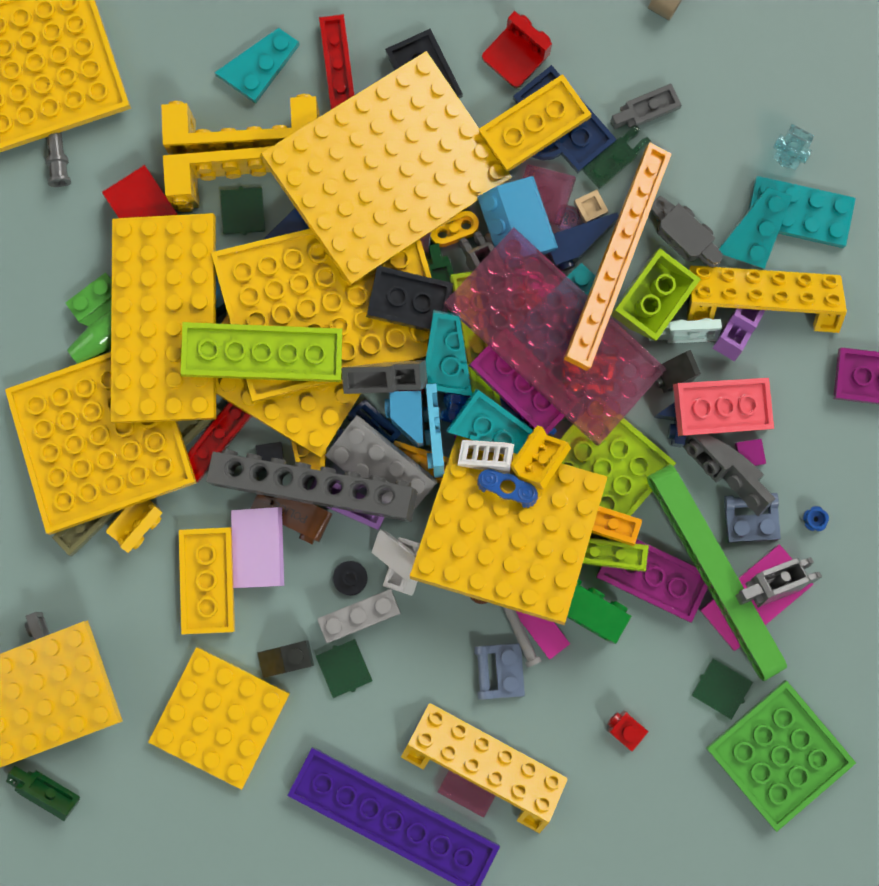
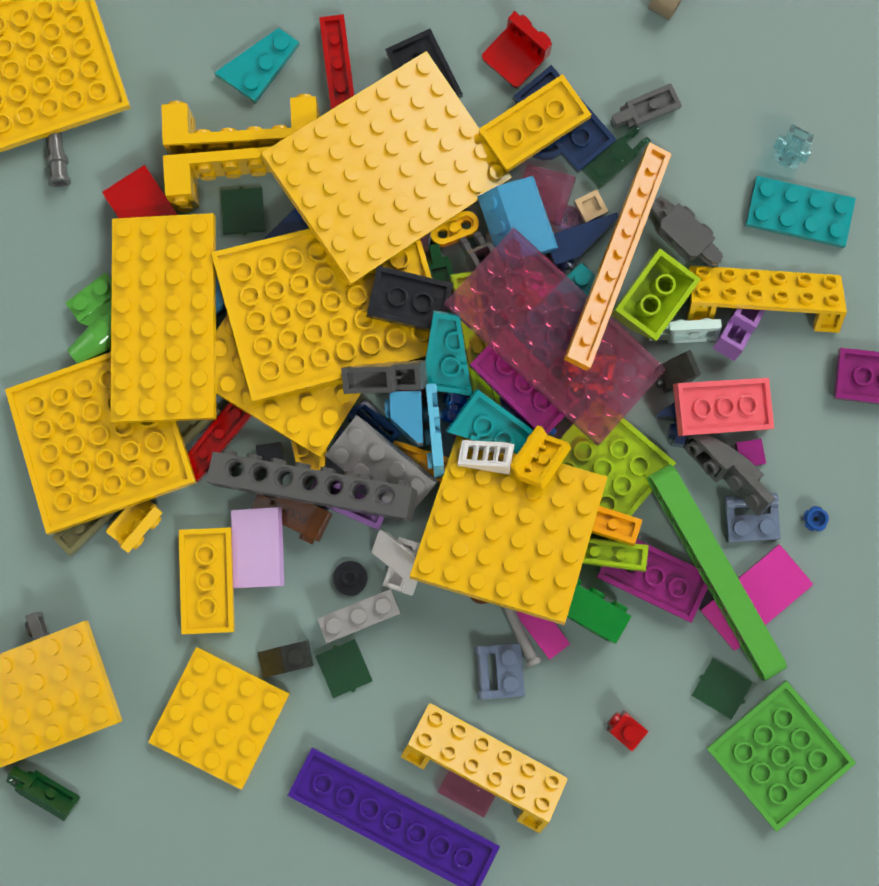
(261, 352): lime plate -> none
(523, 493): blue piece -> none
(757, 231): teal wing -> none
(778, 582): dark grey hinge -> none

